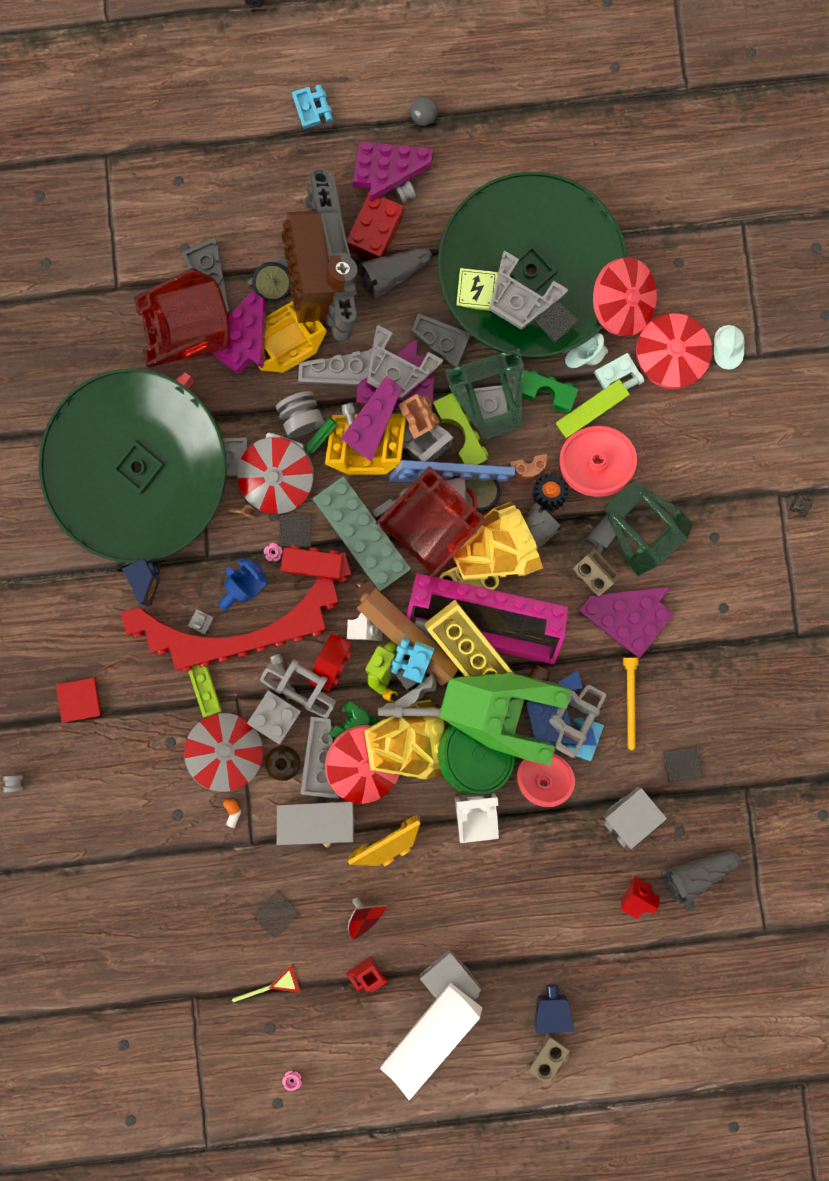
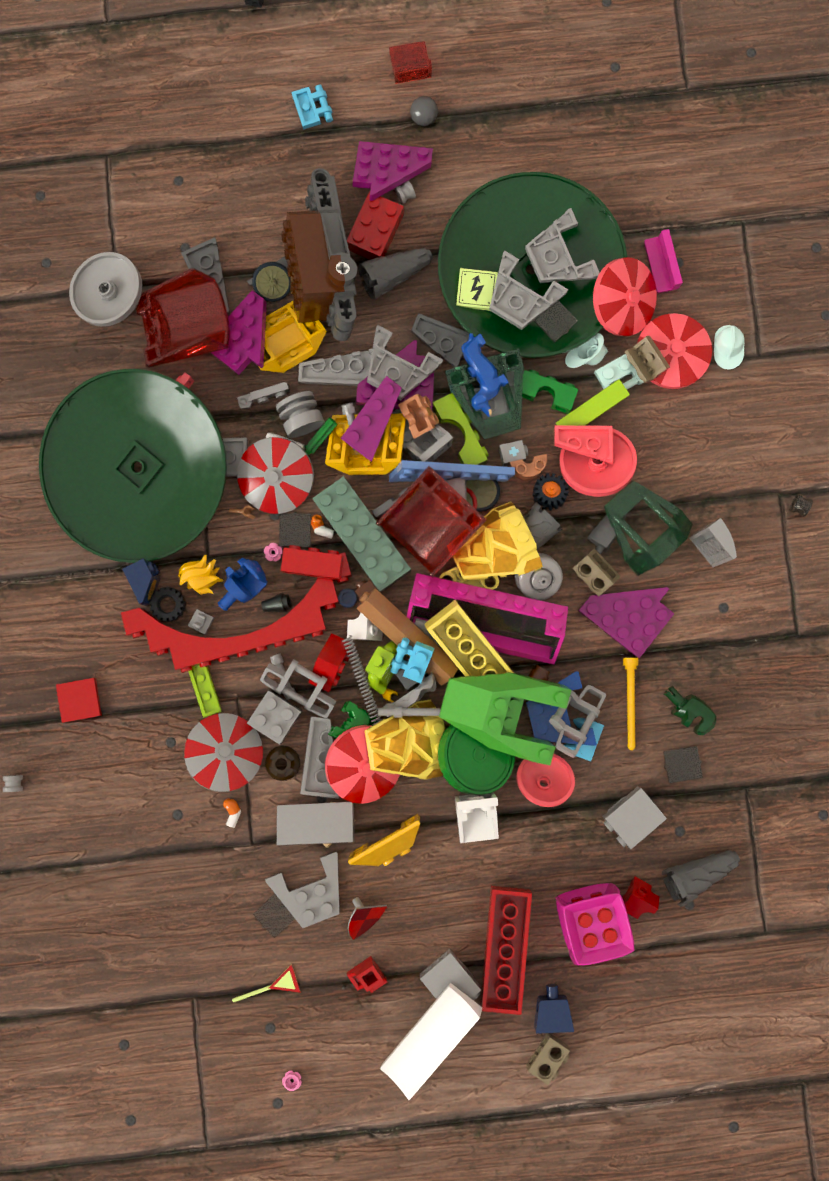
(105, 289): none -> light grey dish
(157, 598): none -> black tyre
(199, 575): none -> yellow hair
(262, 395): none -> light grey hinge
(278, 603): none -> pearl dark grey cone
(314, 900): none -> light grey wing
(319, 527): none -> arm
(347, 598): none -> dark blue tile
(363, 679): none -> light grey piece
(410, 62): none -> clear red bracket
(484, 372): none -> blue animal
(506, 950): none -> red brick
(512, 452): none -> light grey brick
(543, 582): none -> light grey wheel
(551, 257): none -> light grey wing
(586, 440): none -> coral wing
(595, 924): none -> dark pink piece
(647, 359): none -> dark tan bracket
(663, 262): none -> dark pink panel
(690, 708): none -> dark green piece
(715, 543): none -> light grey slope

